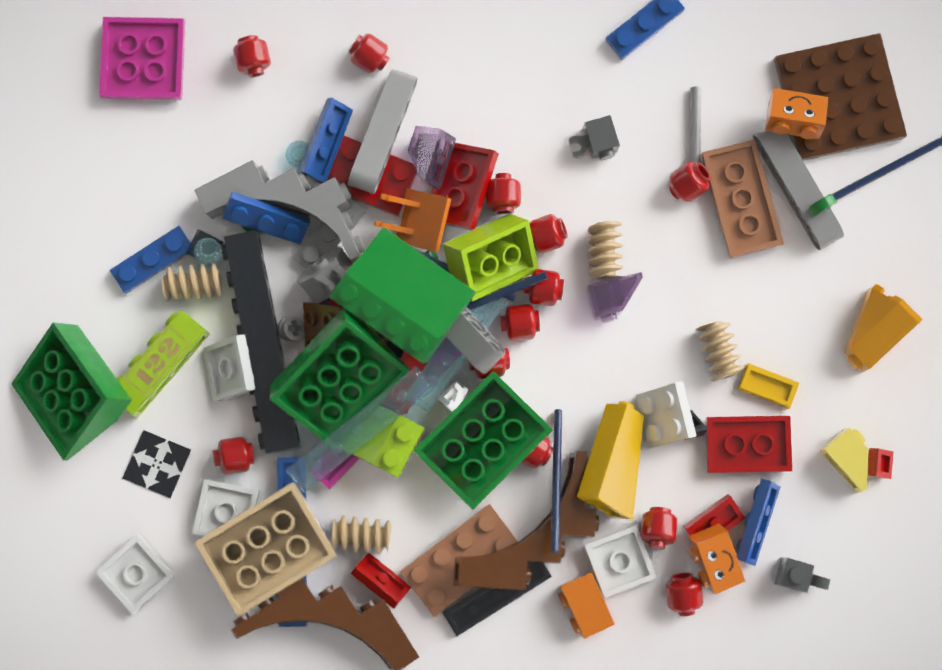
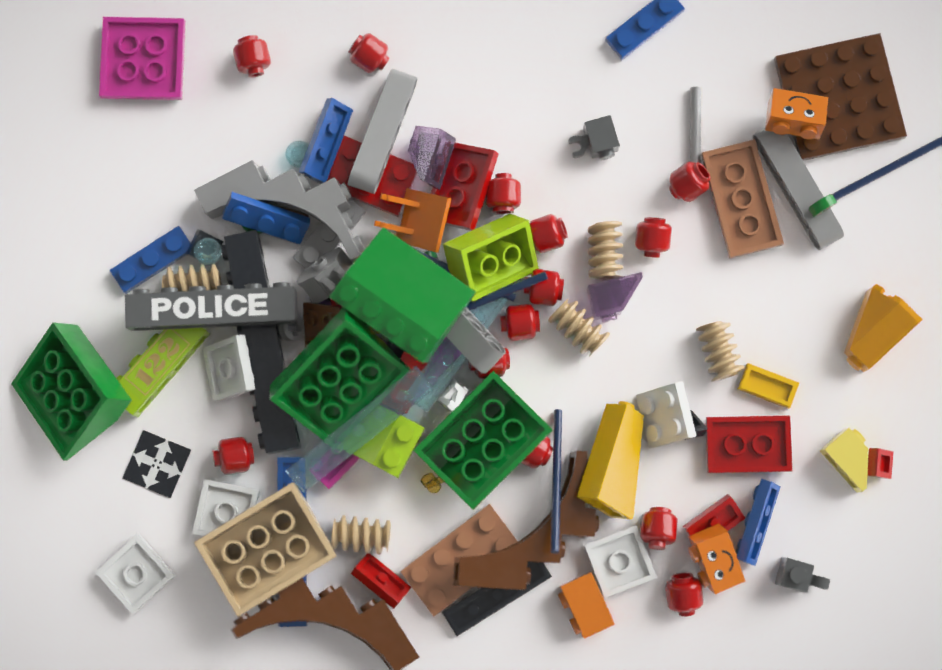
(211, 307): none -> dark grey brick
(431, 482): none -> clear yellow hand
(578, 327): none -> tan piece
(653, 236): none -> red head

